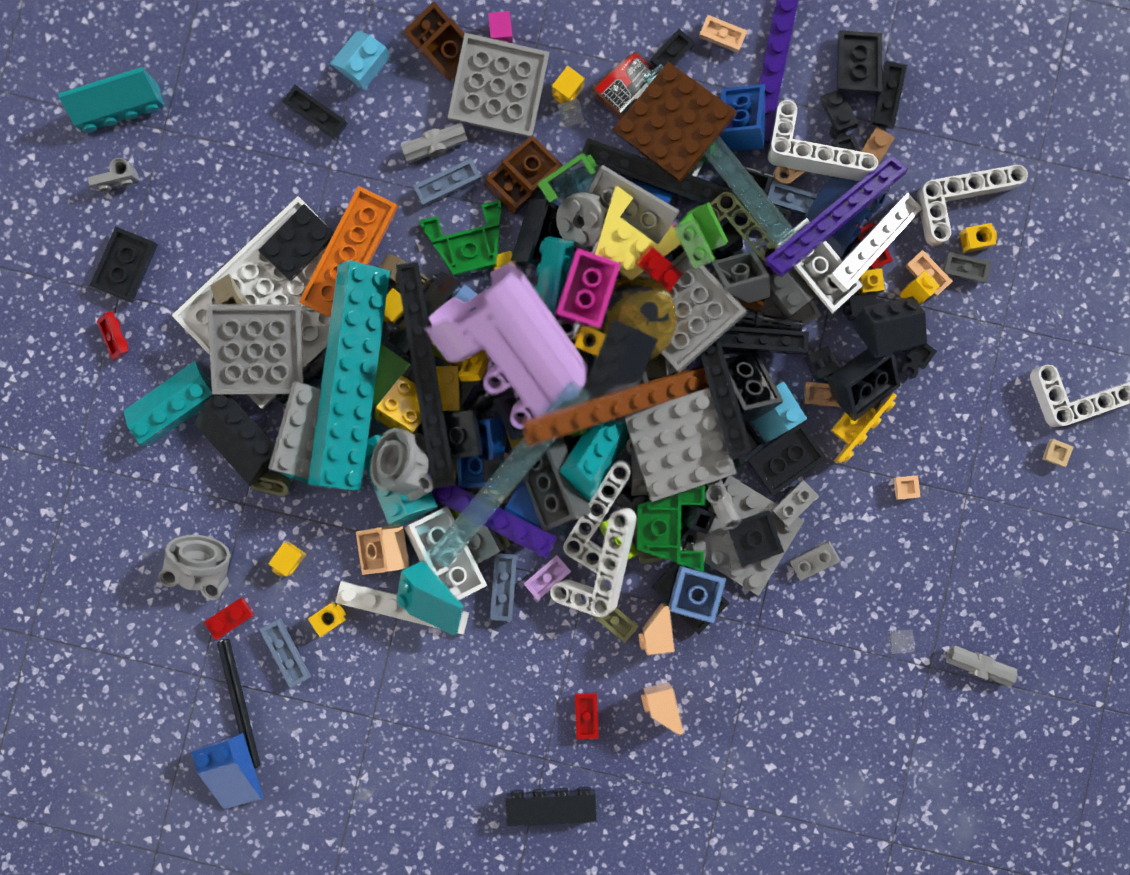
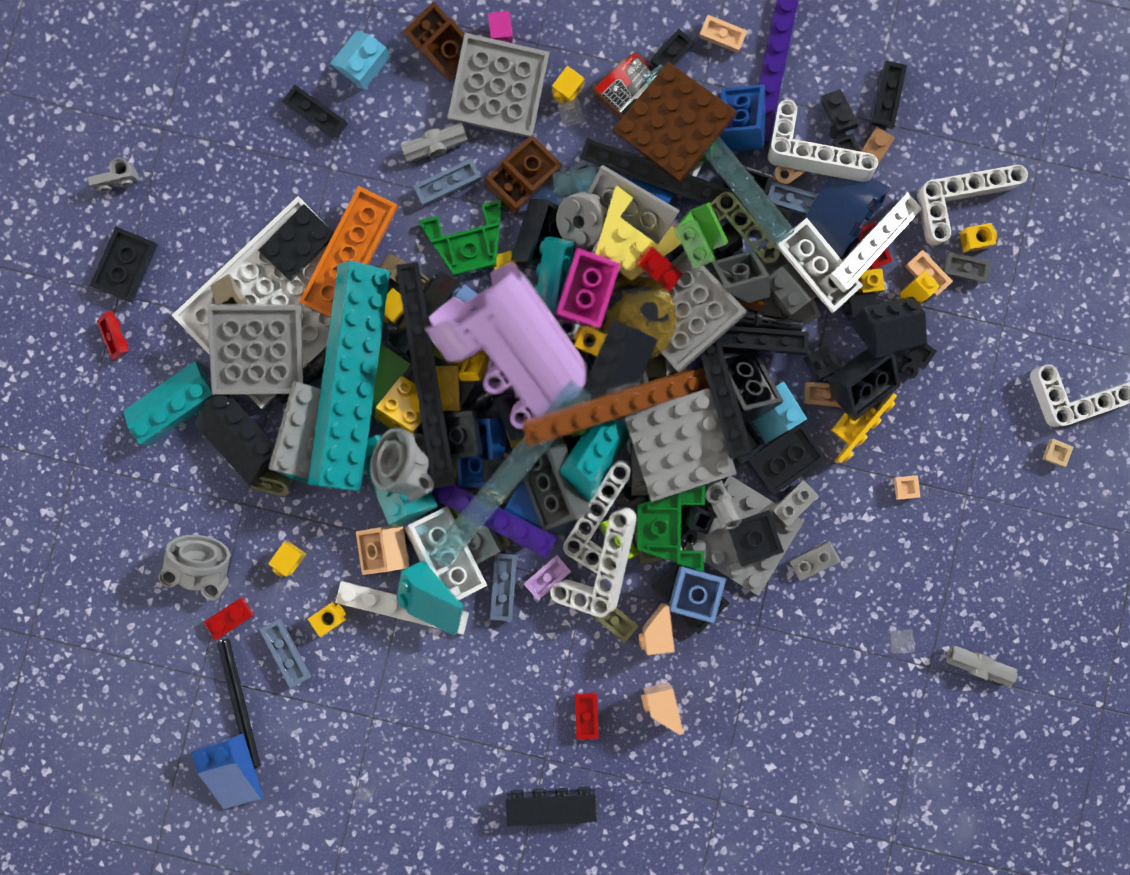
(112, 100): teal slope -> none
(546, 185): bright green panel -> none
(835, 216): dark purple plate -> none
(859, 62): black plate -> none

